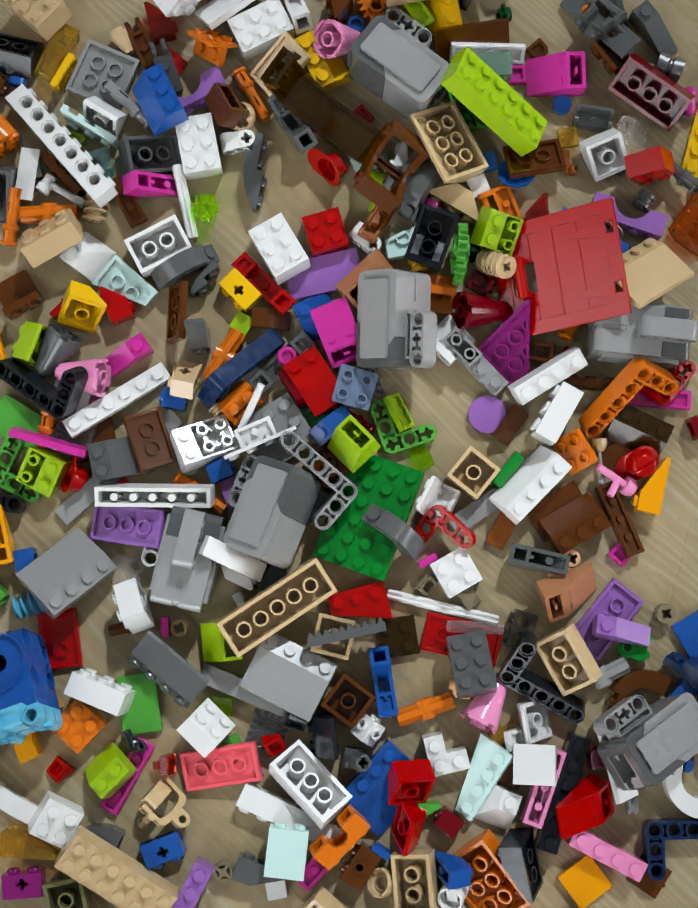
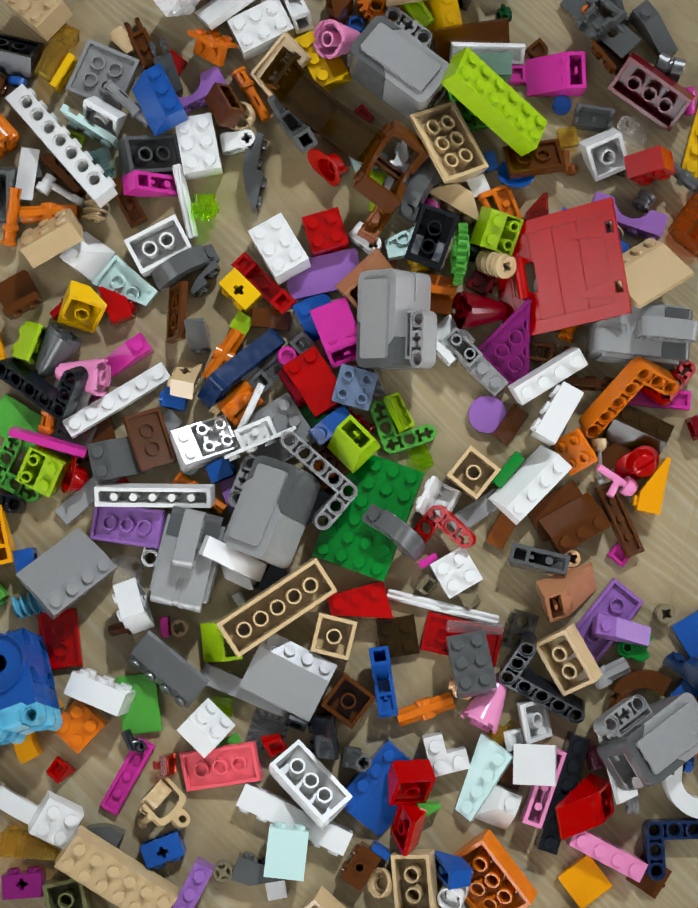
(109, 771): lime slope -> none
(160, 24): clear red slope -> none
(312, 874): dark pink plate -> none
(330, 850): orange arch -> none
(348, 633): dark grey gear -> none
(368, 729): white brick -> none
(448, 821): dark red brick -> none
(521, 861): black slope -> none

